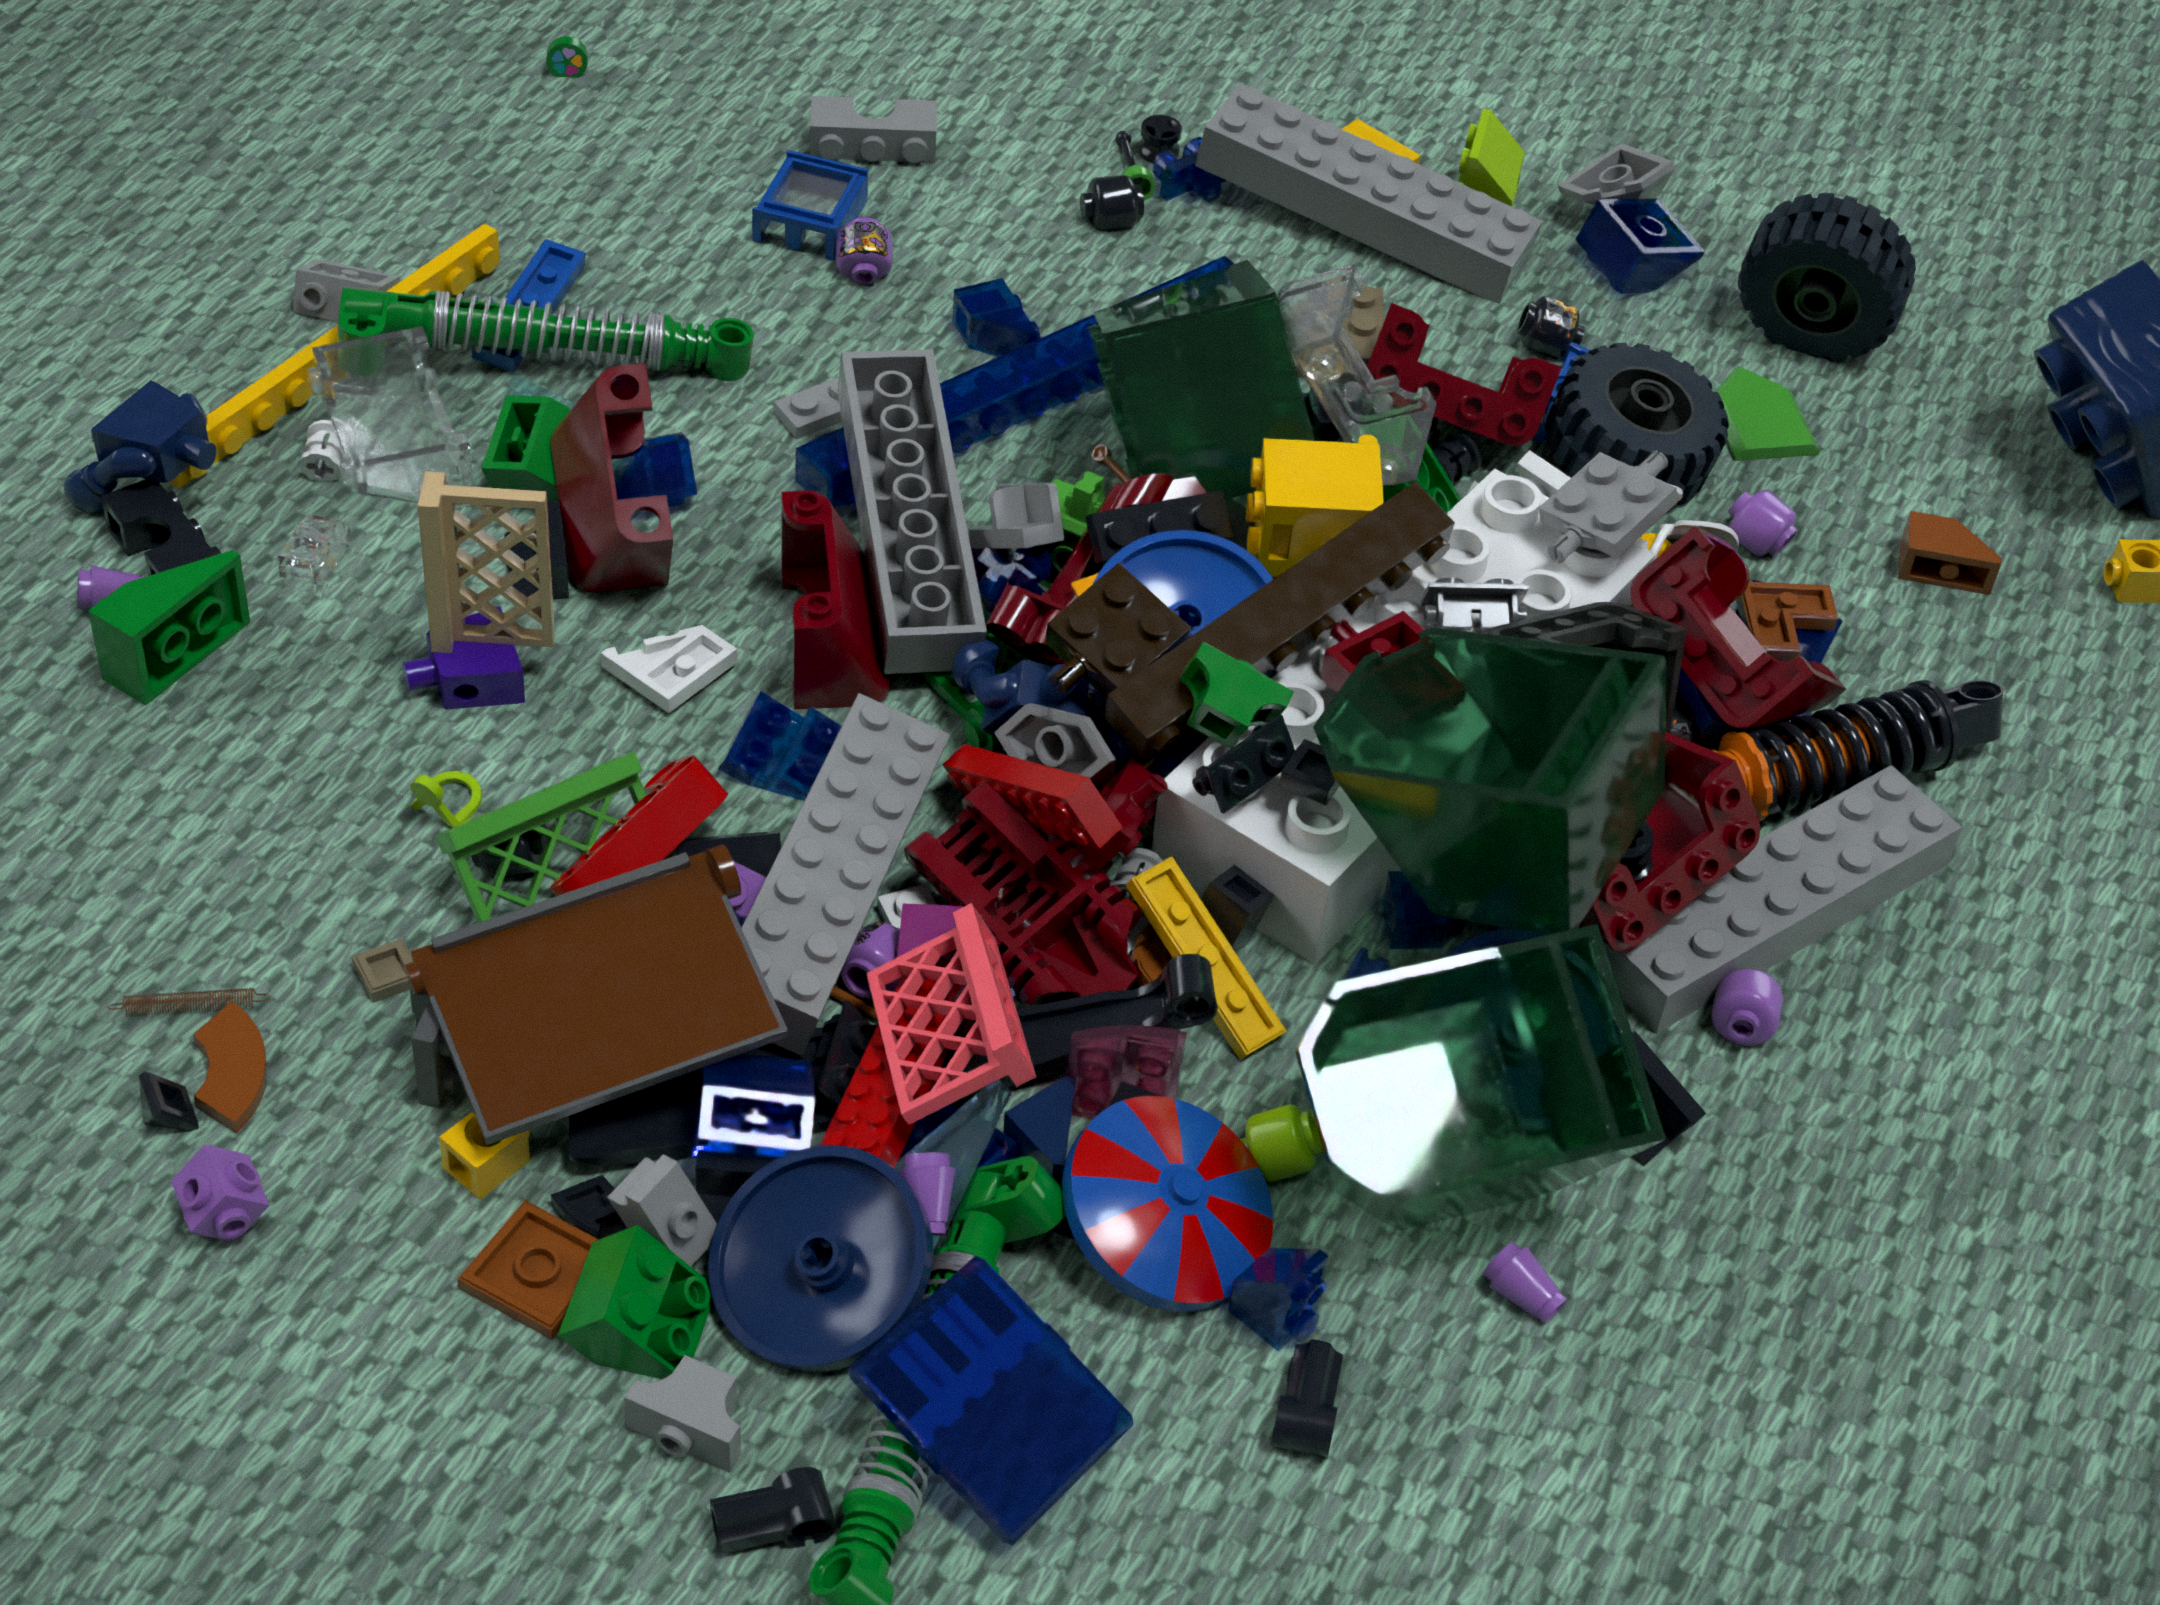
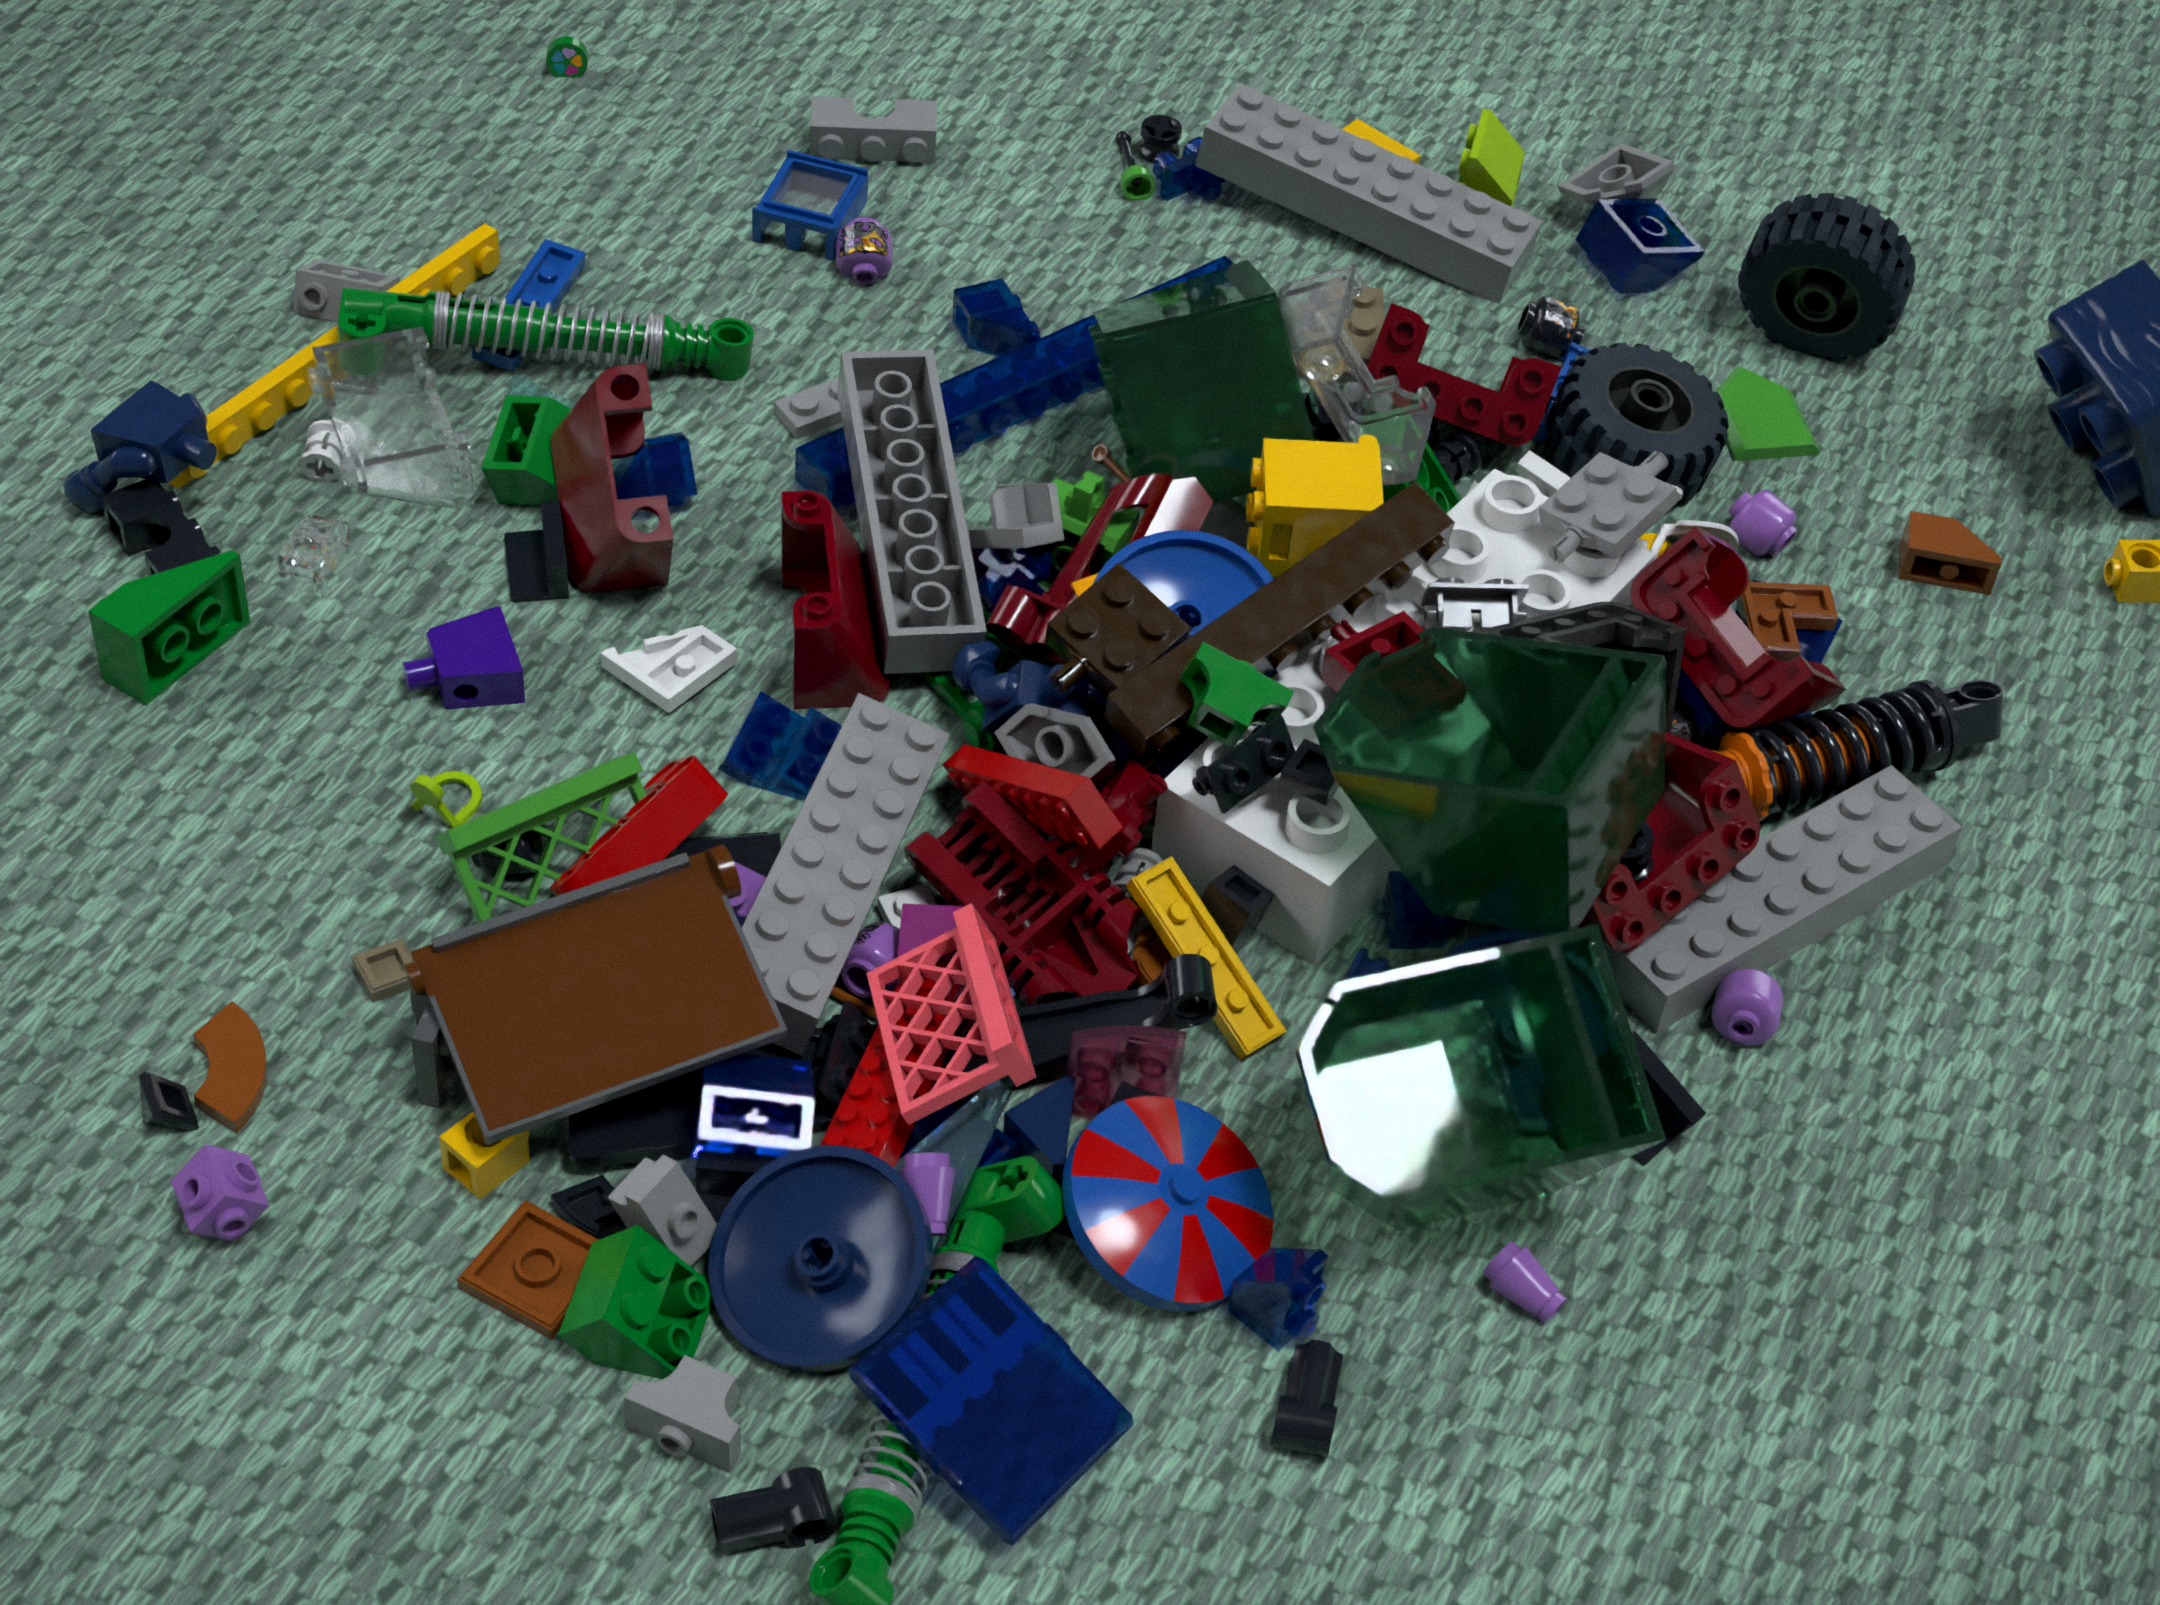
(98, 584): medium lavender cone -> none
(139, 1002): dark orange piece -> none
(443, 559): tan fence -> none
(1112, 203): black head -> none
(1117, 528): black plate -> none
(1282, 1142): lime head -> none

